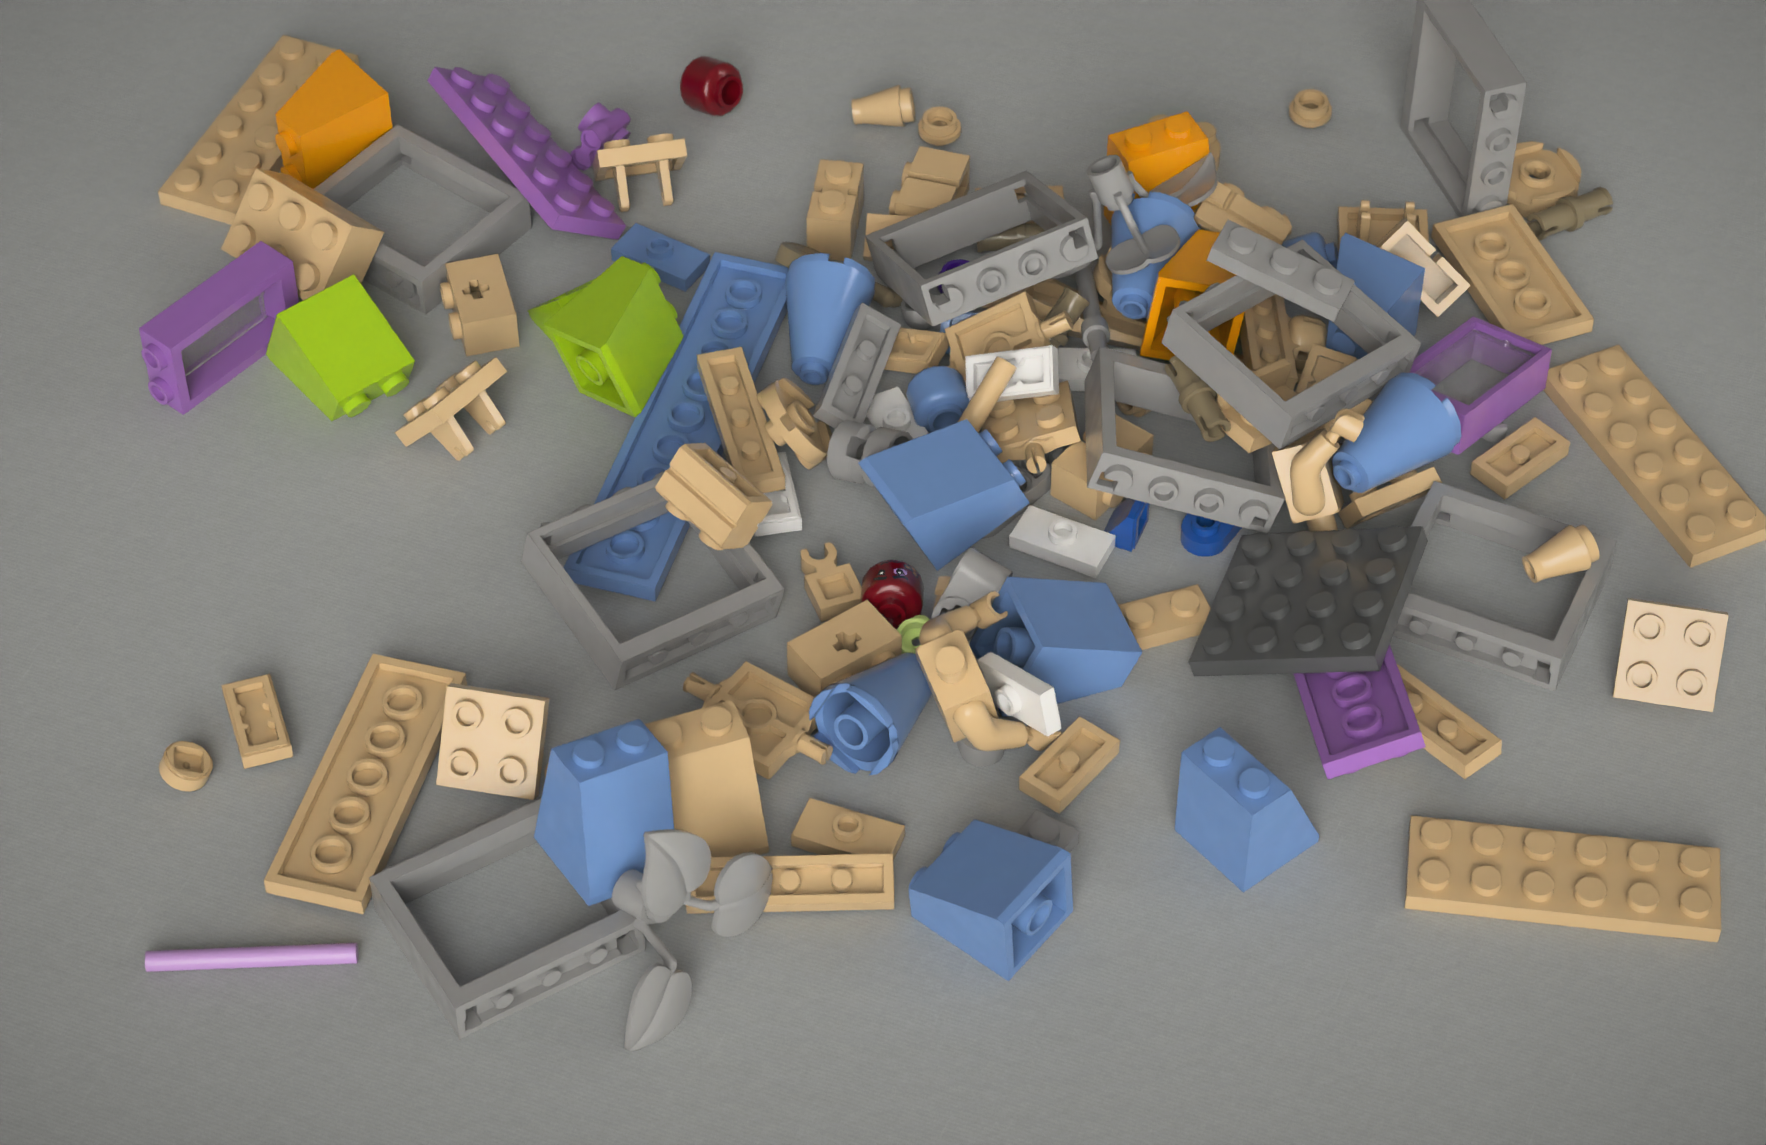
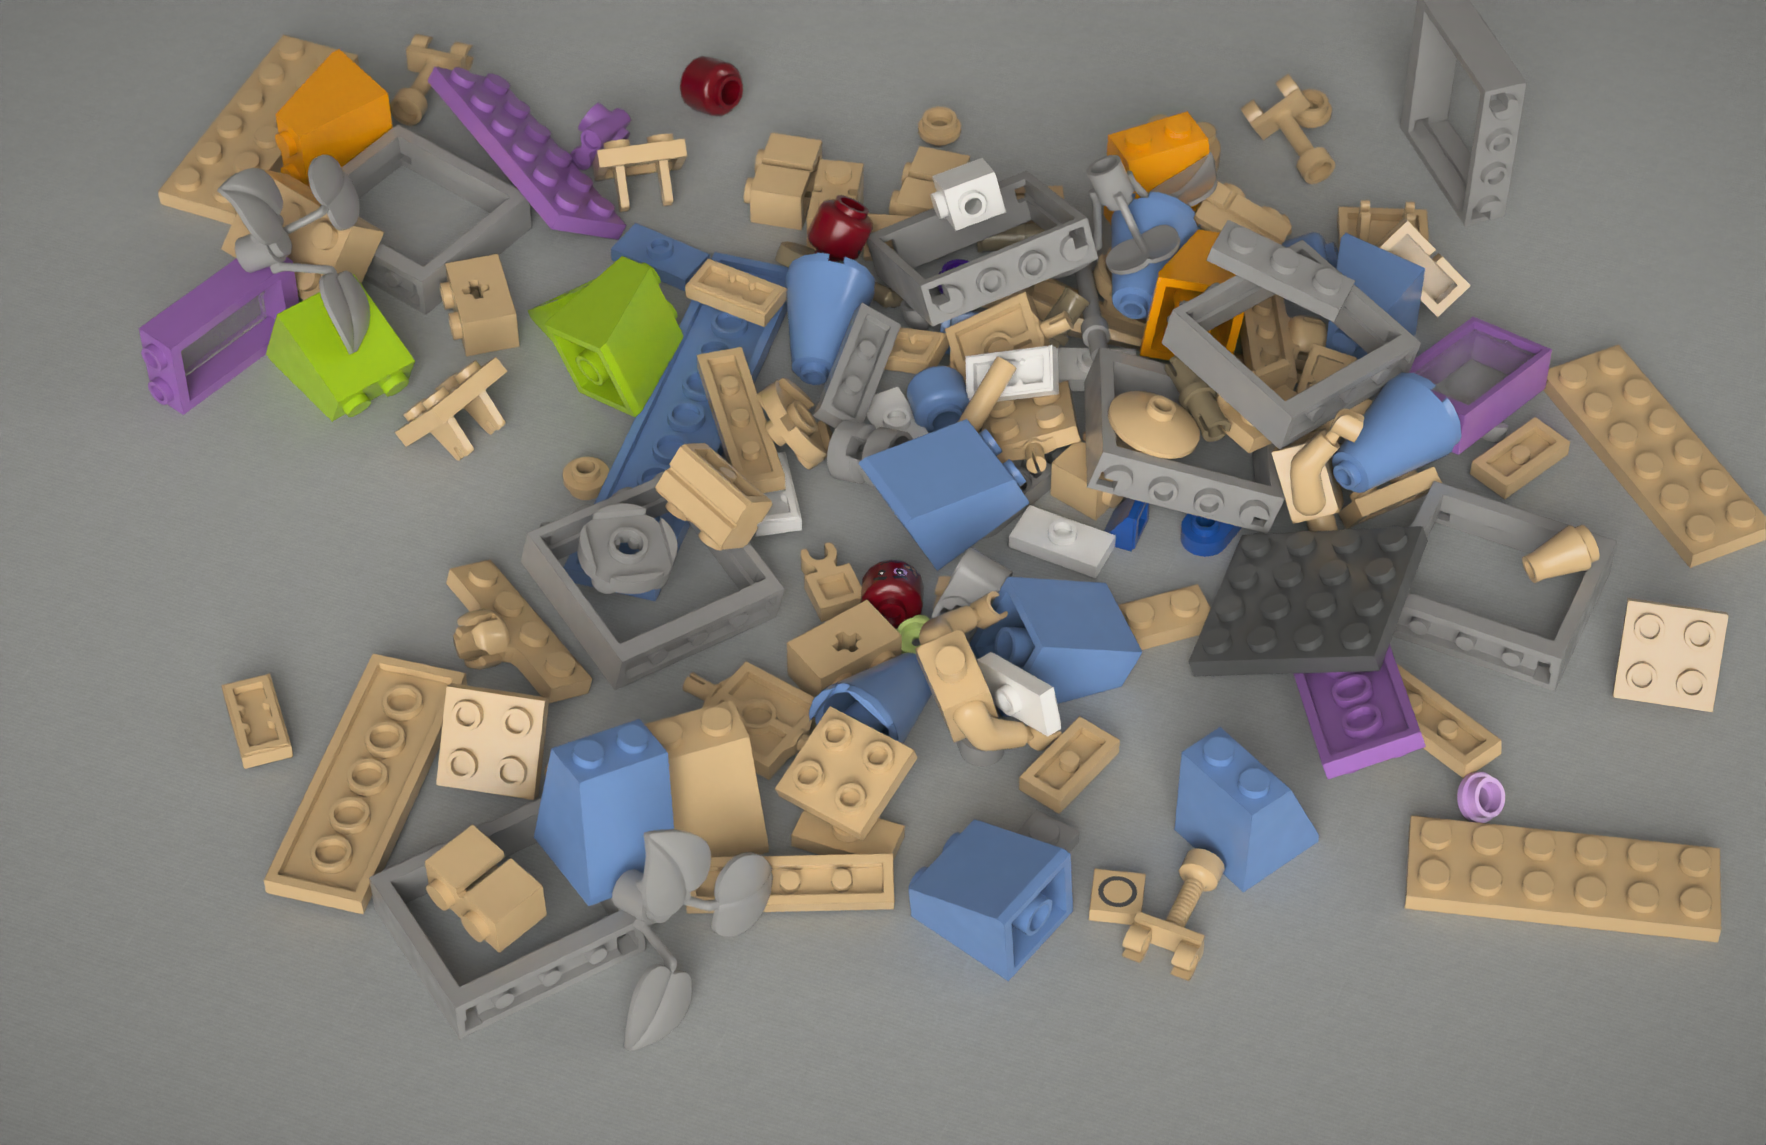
(185, 766): tan tile -> none
(251, 957): lavender bar -> none
(259, 207): none -> light grey plant
(410, 103): none -> tan bar
(489, 899): none -> tan piece
(510, 631): none -> tan plate
(585, 477): none -> tan plate
(622, 572): none -> light grey plate
(736, 292): none -> tan plate
(783, 181): none -> tan piece
(840, 228): none -> dark red head
(846, 773): none -> tan plate
(886, 107): tan cone -> none
(967, 194): none -> white brick
(1116, 896): none -> tan tile
(1153, 424): none -> tan dish
(1200, 873): none -> tan bar
(1314, 163): none -> tan bar
(1480, 797): none -> lavender plate
(1512, 275): tan plate -> none
(1556, 174): tan plate -> none
(1570, 213): dark tan pin -> none

